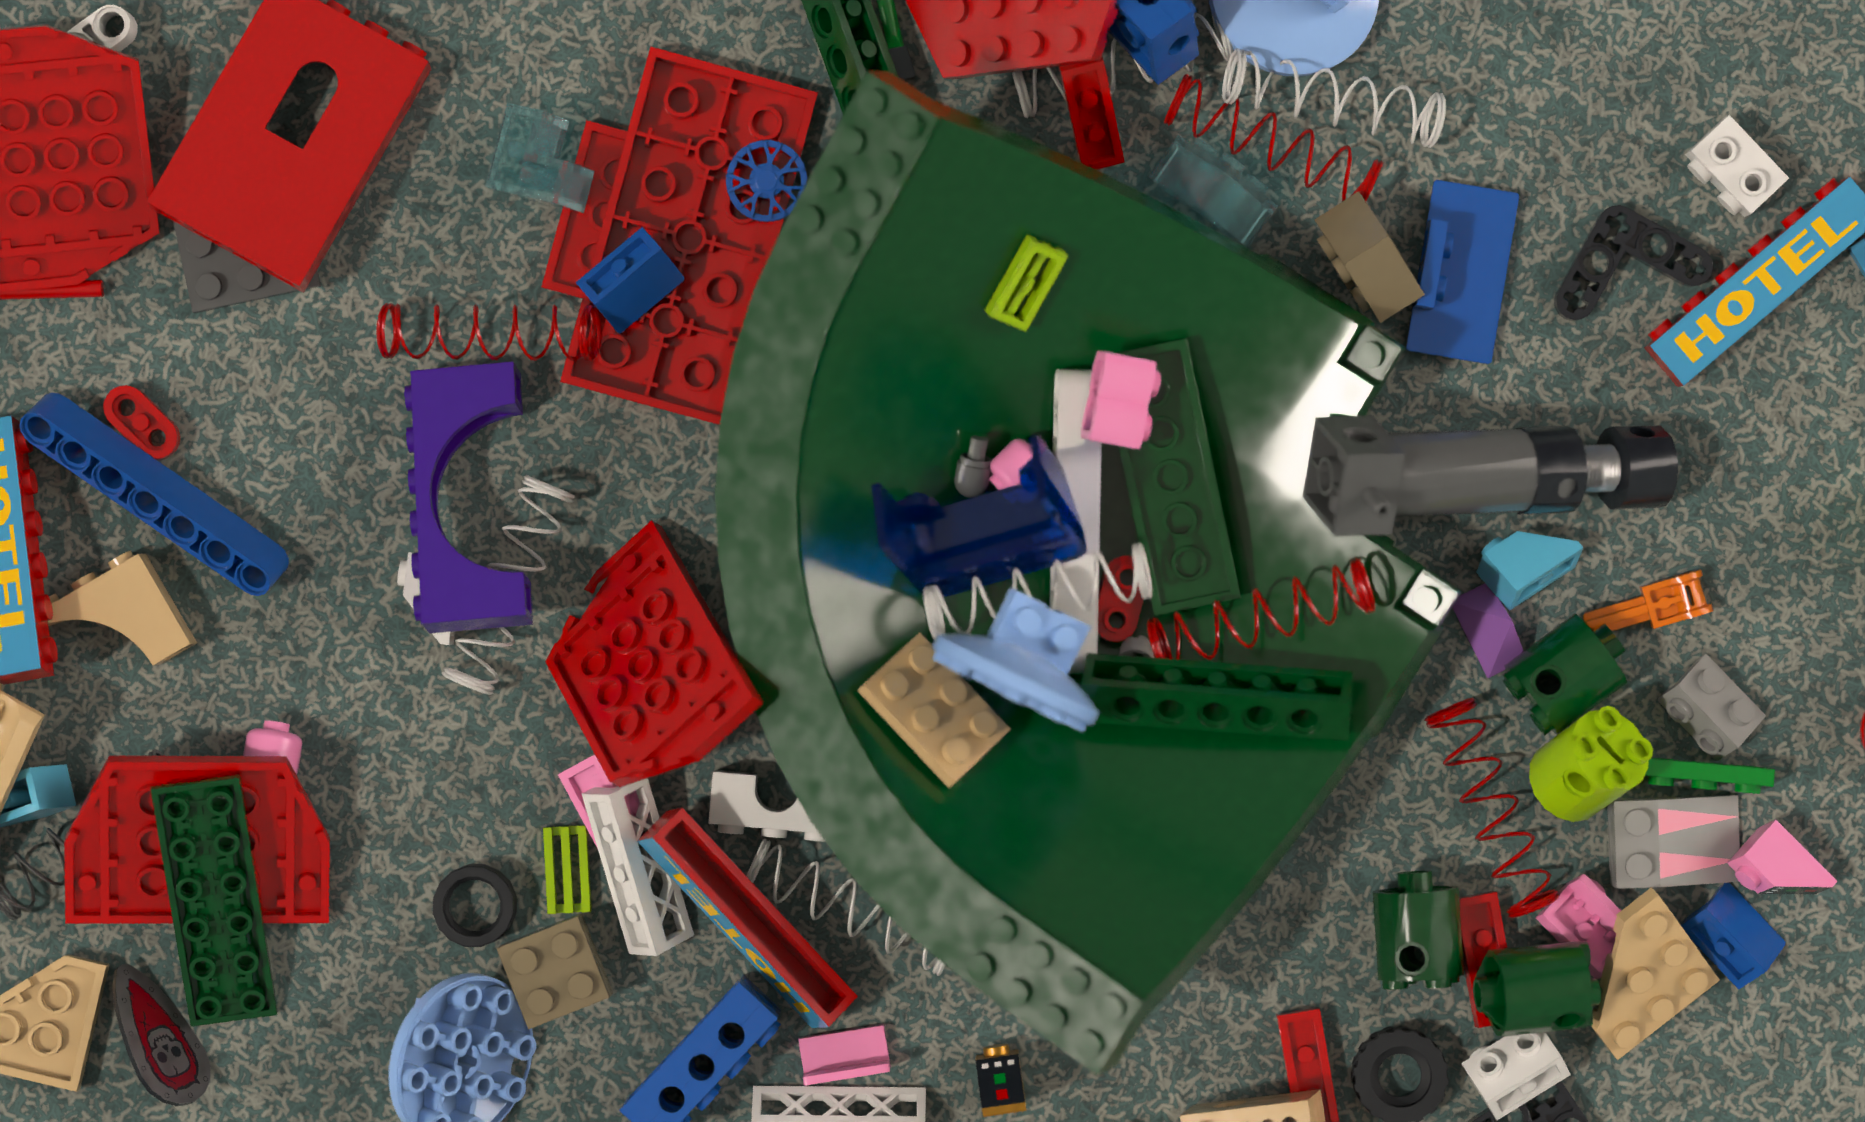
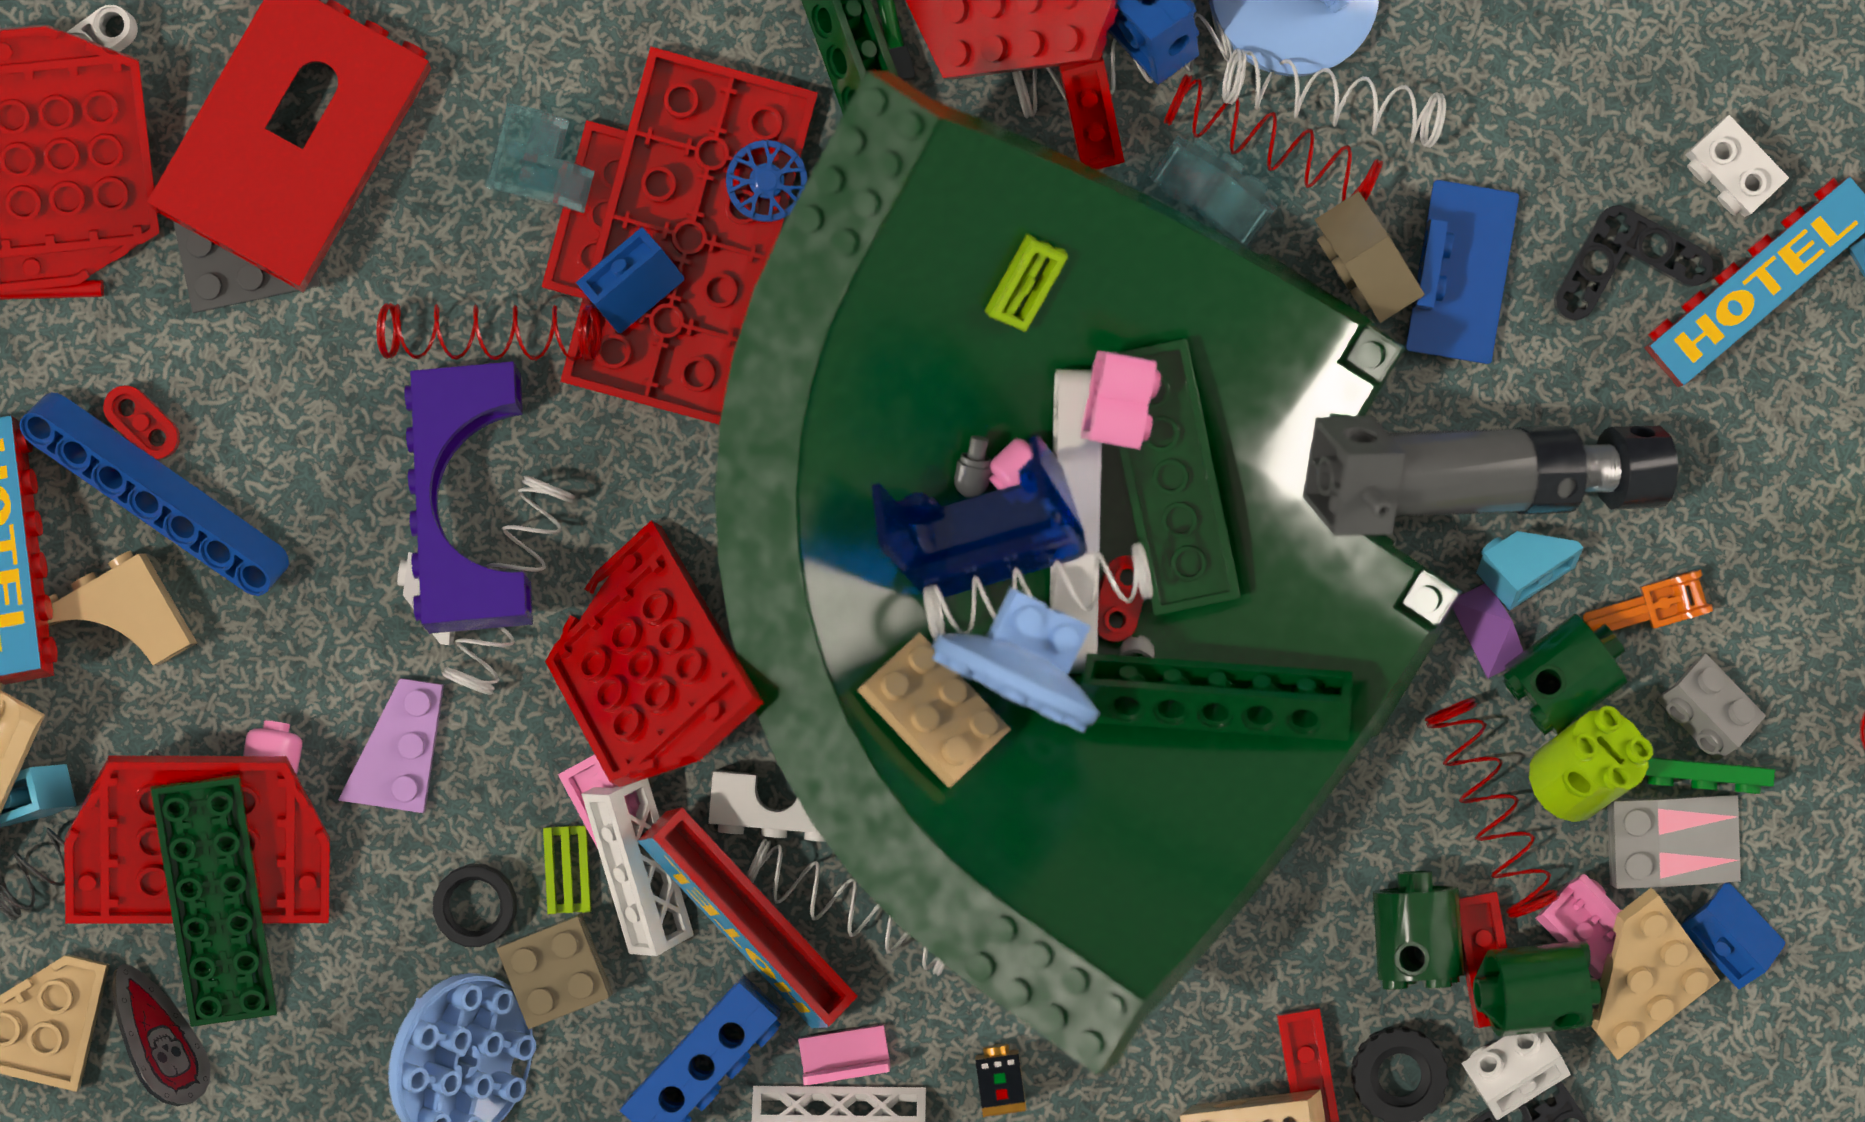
(400, 751): none -> lavender wing
(1362, 586): red piece -> none
(1778, 864): bright pink slope -> none

